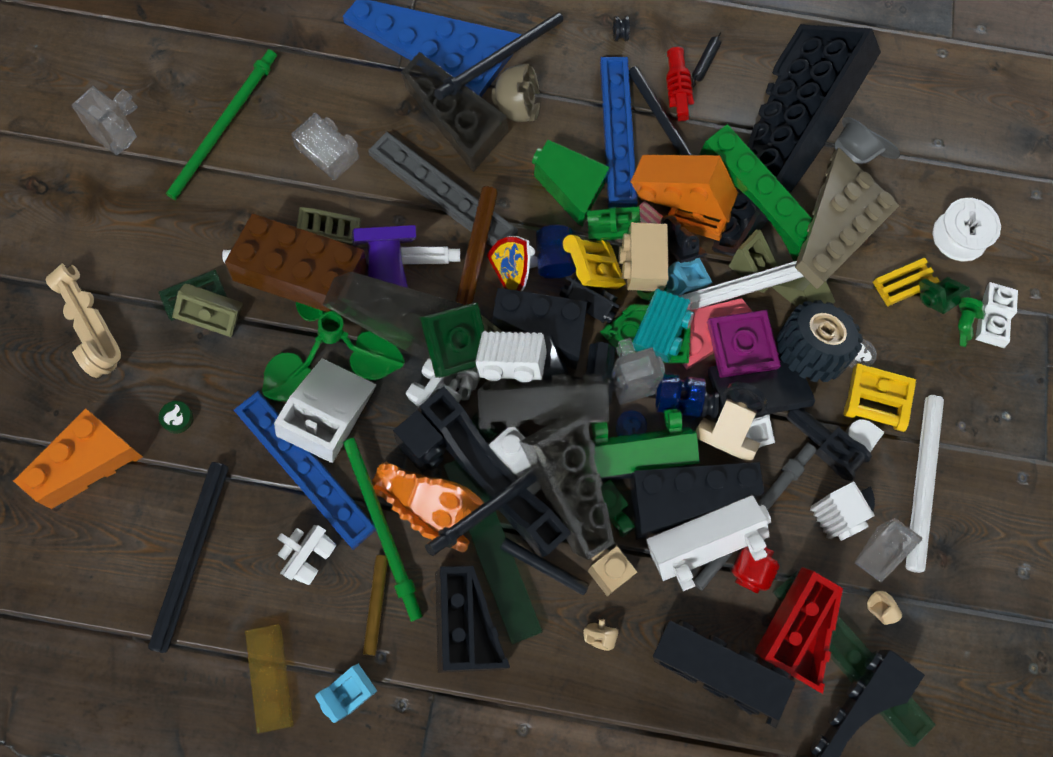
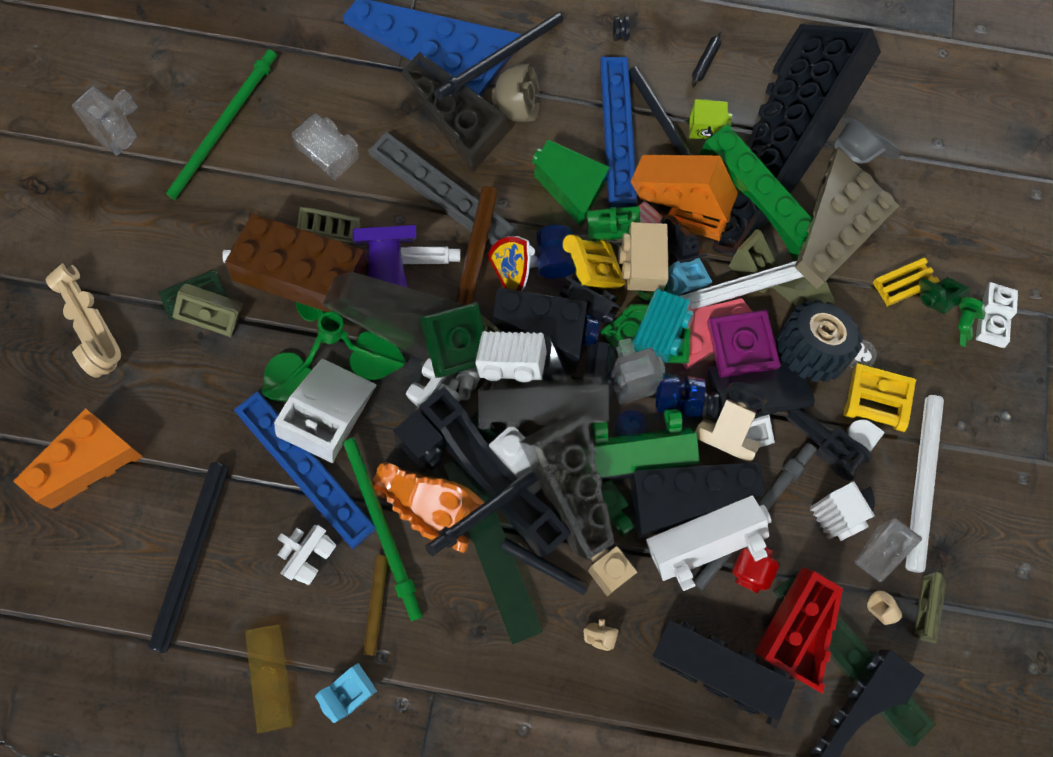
(175, 417): dark green tile -> none
(464, 625): black wedge -> none
(590, 330): none -> clear blue tile
(679, 83): red hinge -> none
(708, 118): none -> lime brick
(930, 608): none -> olive slope
(966, 229): white piece -> none

